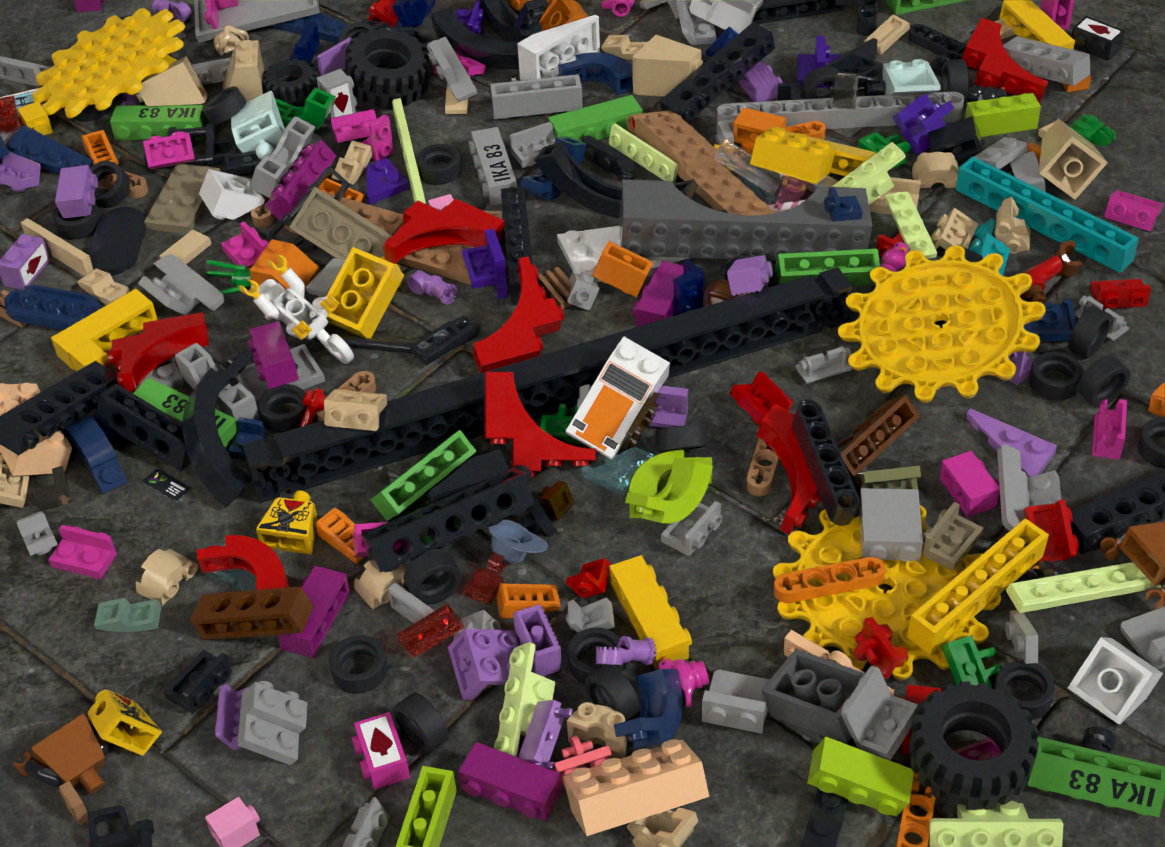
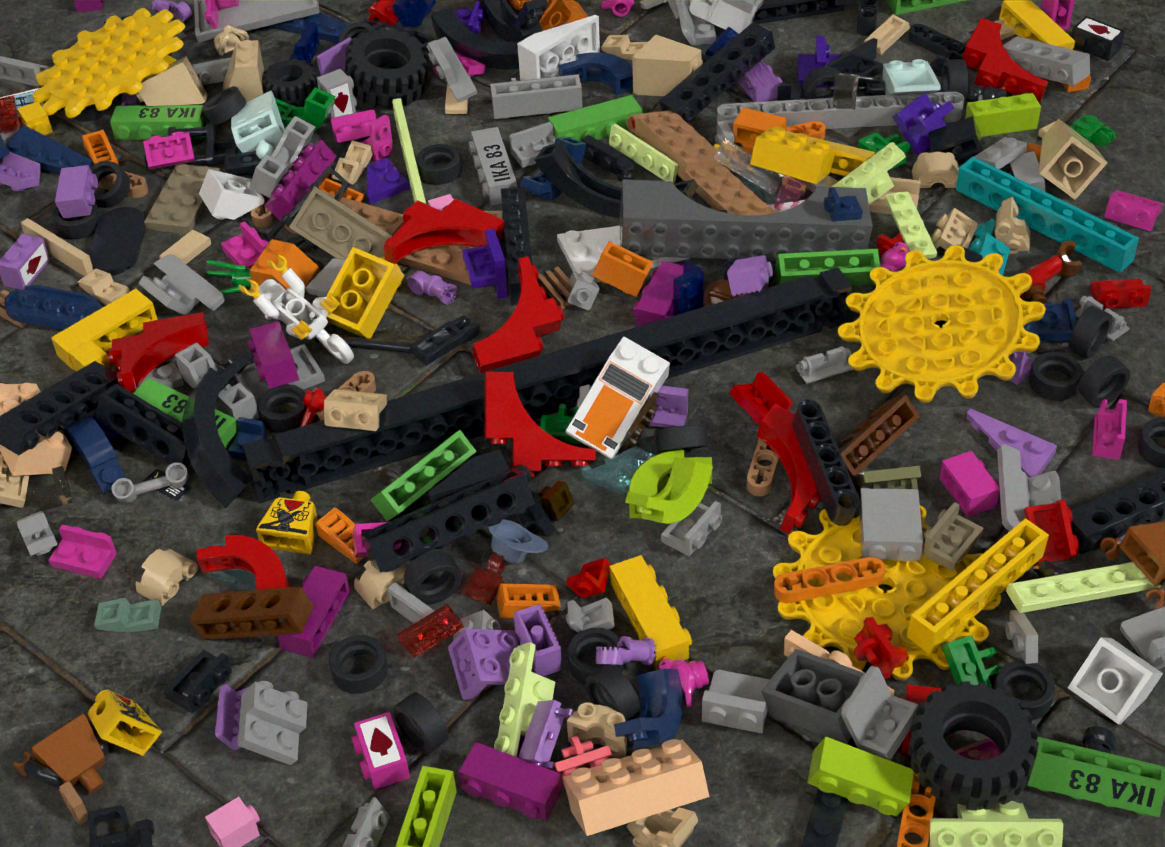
(126, 491): none -> light grey bar

